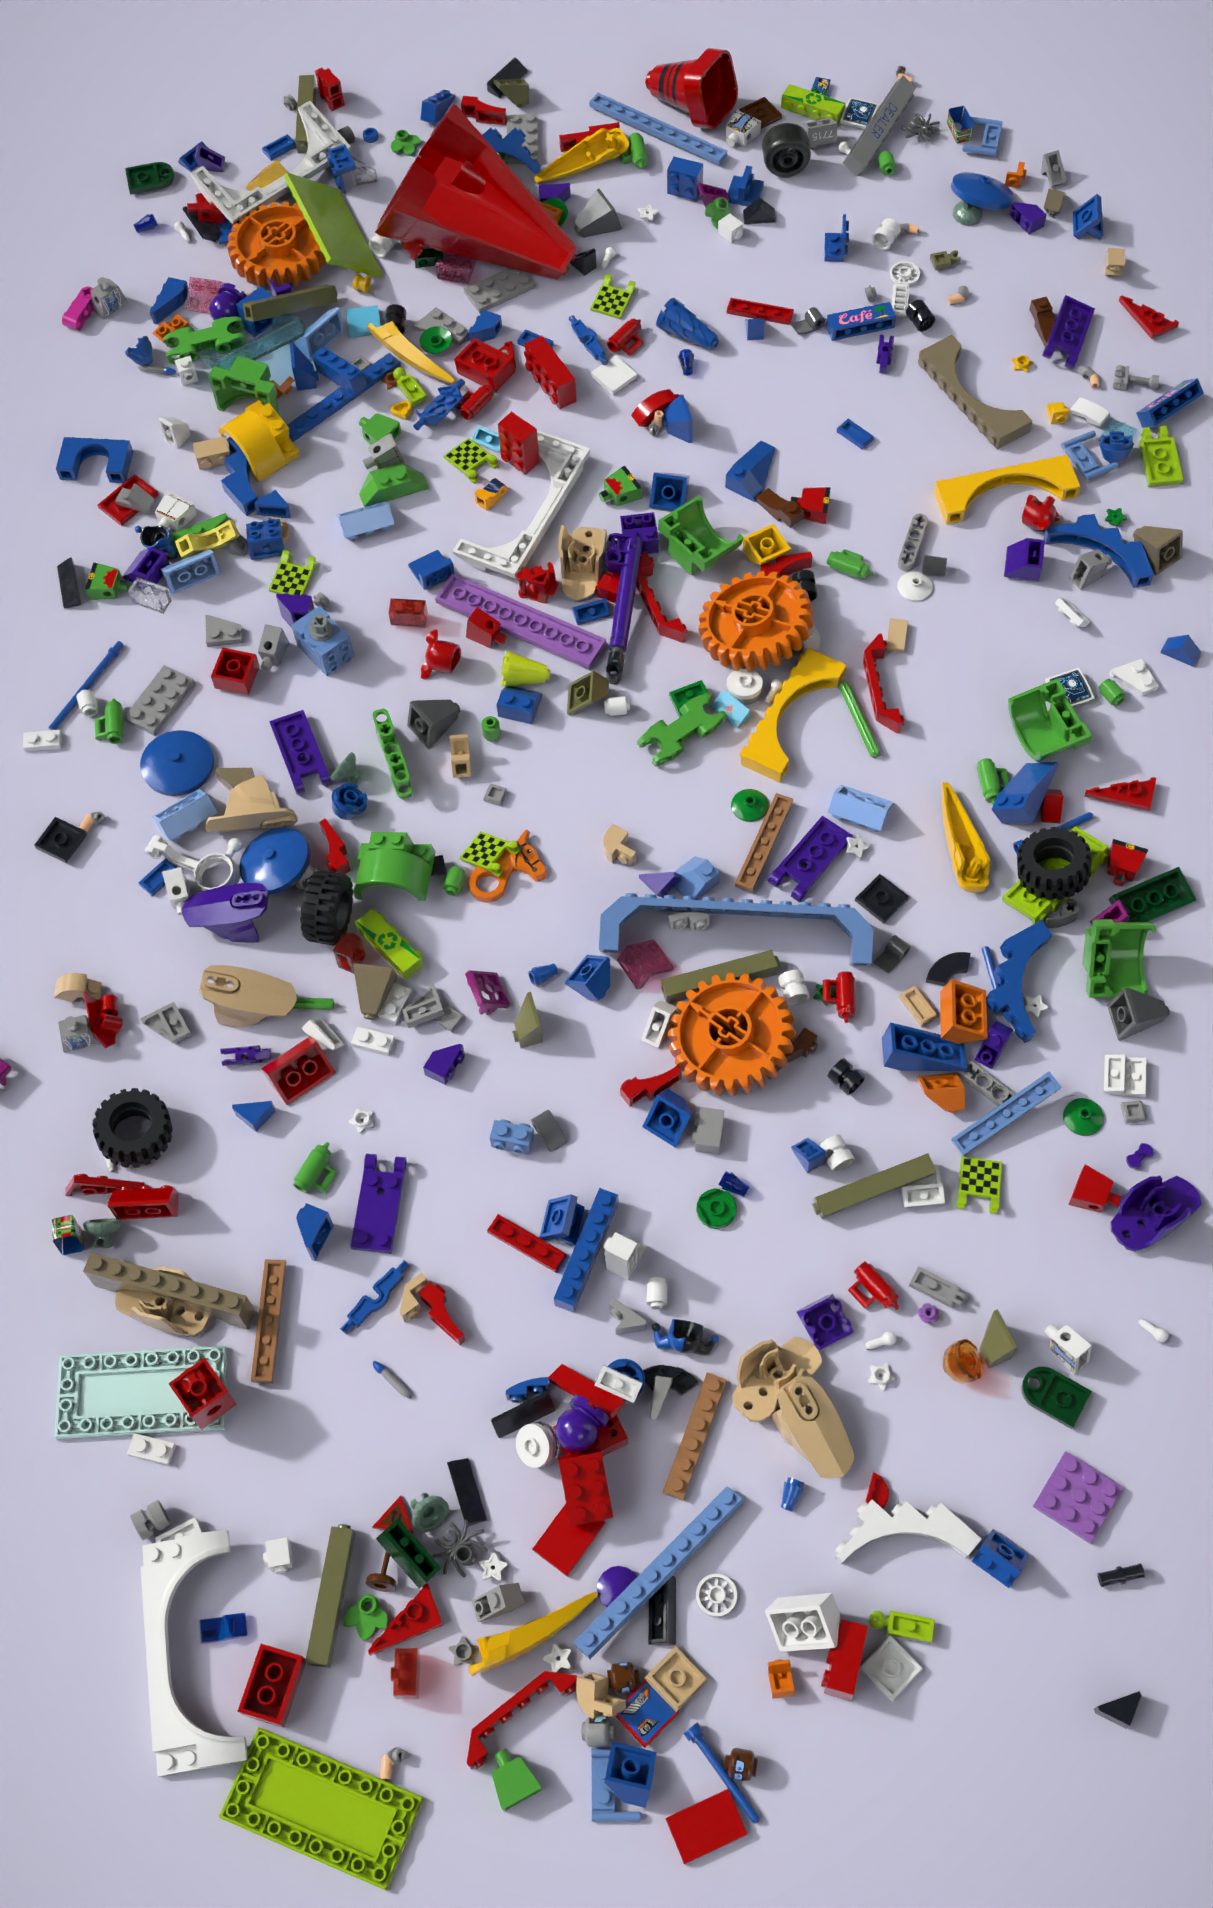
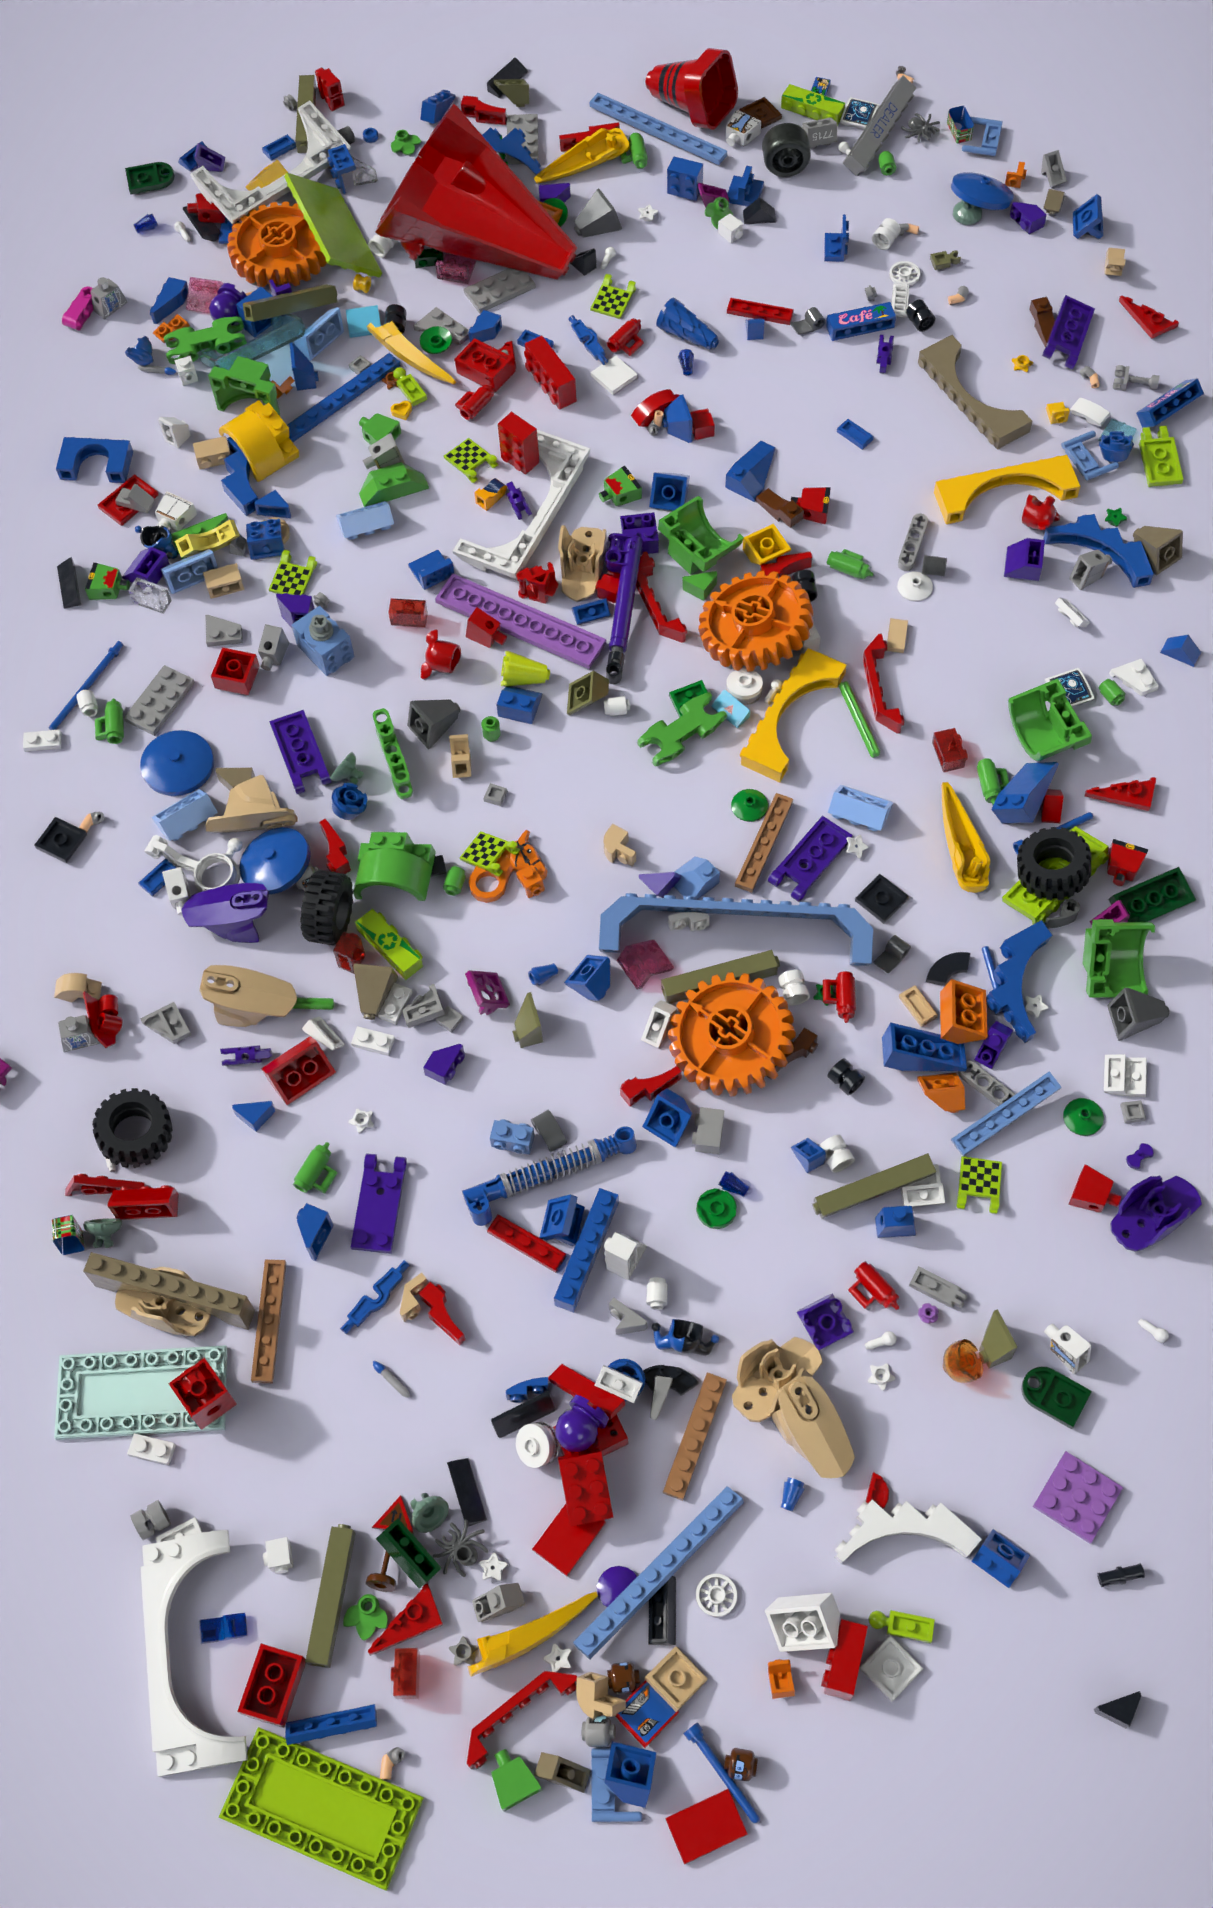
(223, 580): none -> tan brick
(331, 1724): none -> blue plate
(339, 371): blue brick -> none
(441, 406): blue plate -> none
(487, 438): medium azure slope -> none
(508, 1184): none -> blue piece
(517, 500): none -> dark purple hinge
(530, 881): none -> orange bracket
(562, 1772): none -> dark tan slope
(700, 584): none -> bright green slope
(702, 424): none -> red brick
(896, 1221): none -> blue torso
(949, 749): none -> clear red brick

